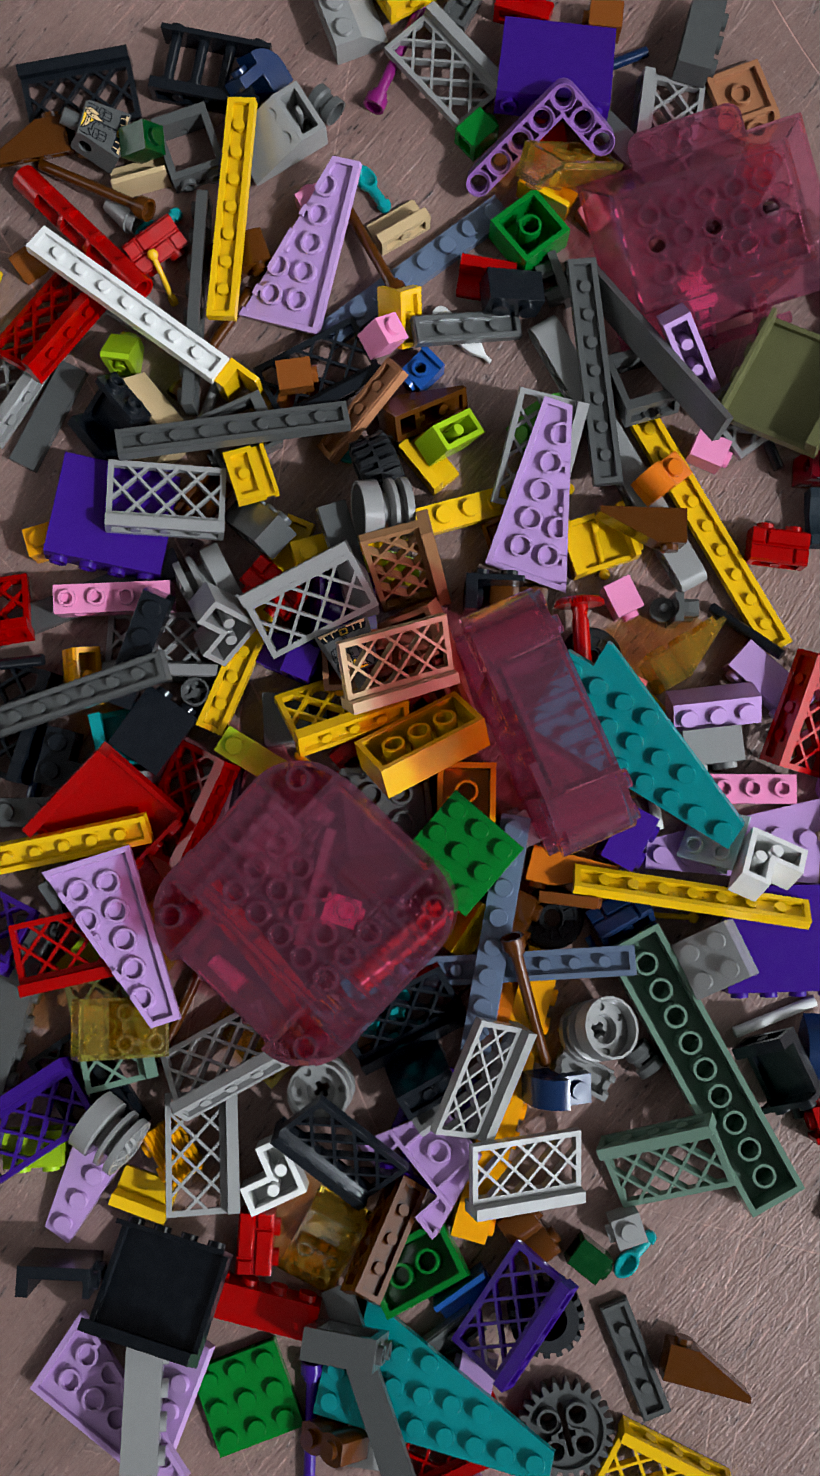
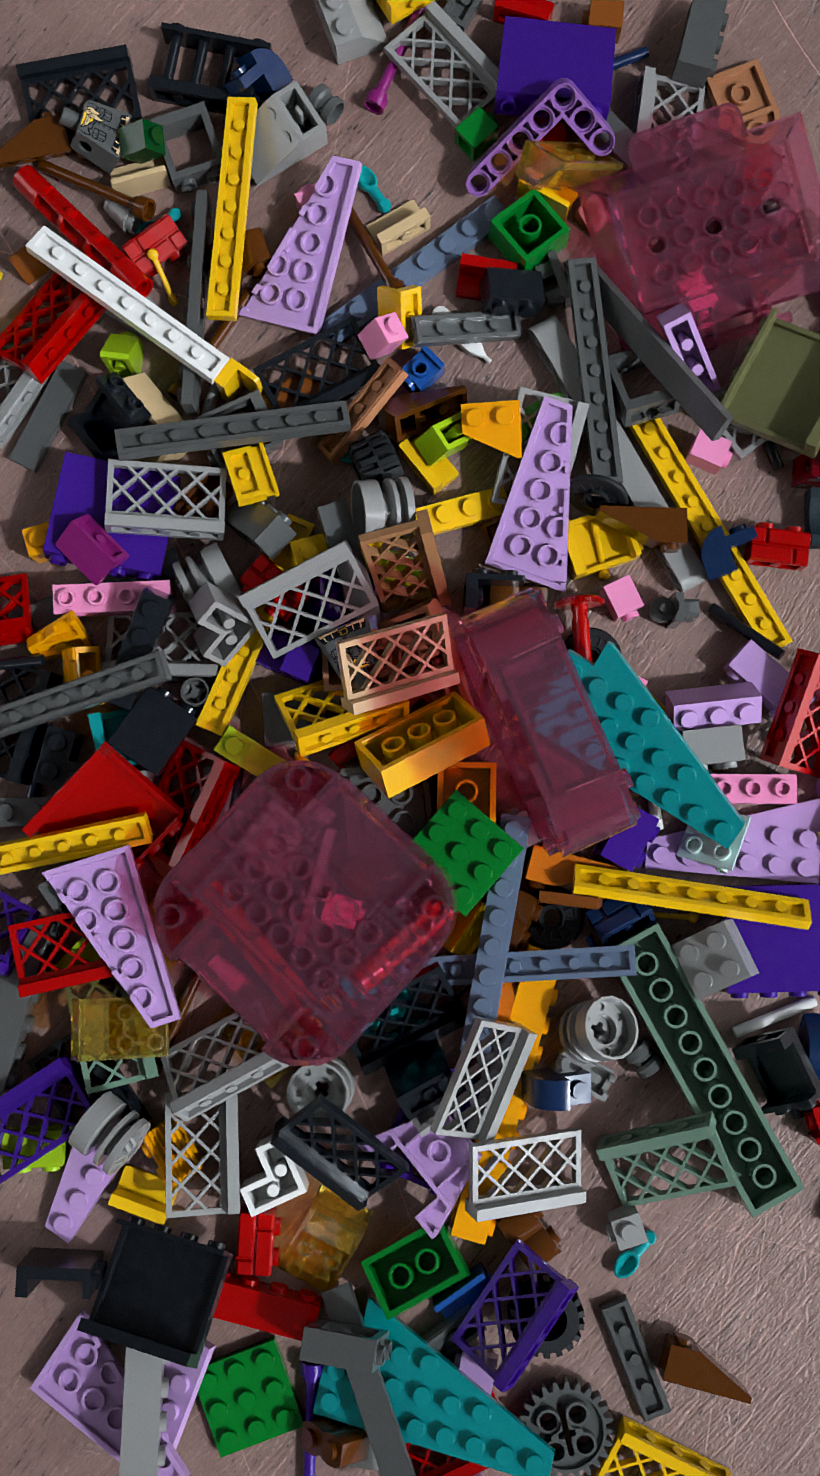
(59, 635): none -> light orange wing
(91, 548): none -> magenta panel
(296, 375): dark orange brick -> none
(384, 1240): reddish brown fence -> none
(495, 425): none -> light orange wing
(514, 945): reddish brown piece -> none
(584, 485): none -> black wheel
(589, 1258): dark green brick -> none
(661, 478): orange plate -> none
(670, 666): clear yellow slope -> none
(716, 549): none -> dark blue brick
(765, 861): white brick -> none

